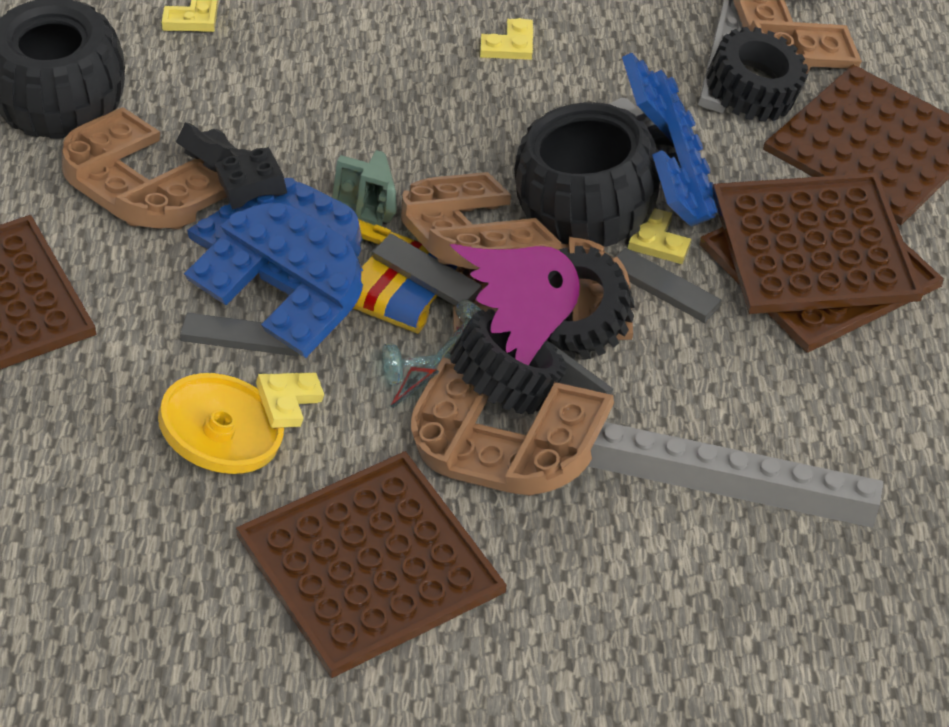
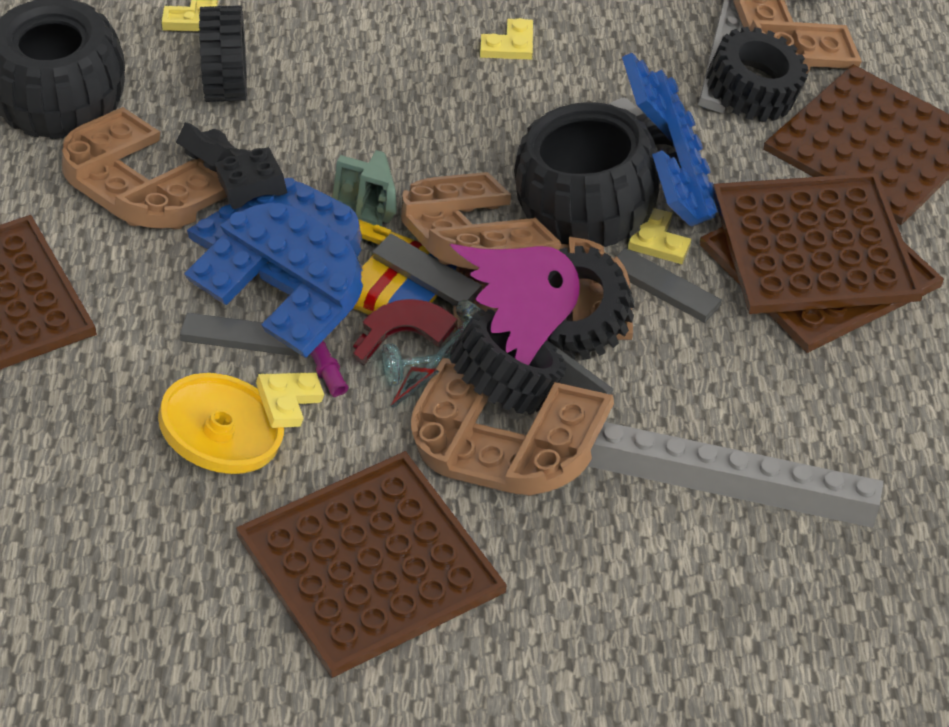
(223, 53): none -> black tyre
(328, 369): none -> magenta pin
(403, 316): none -> dark red arch

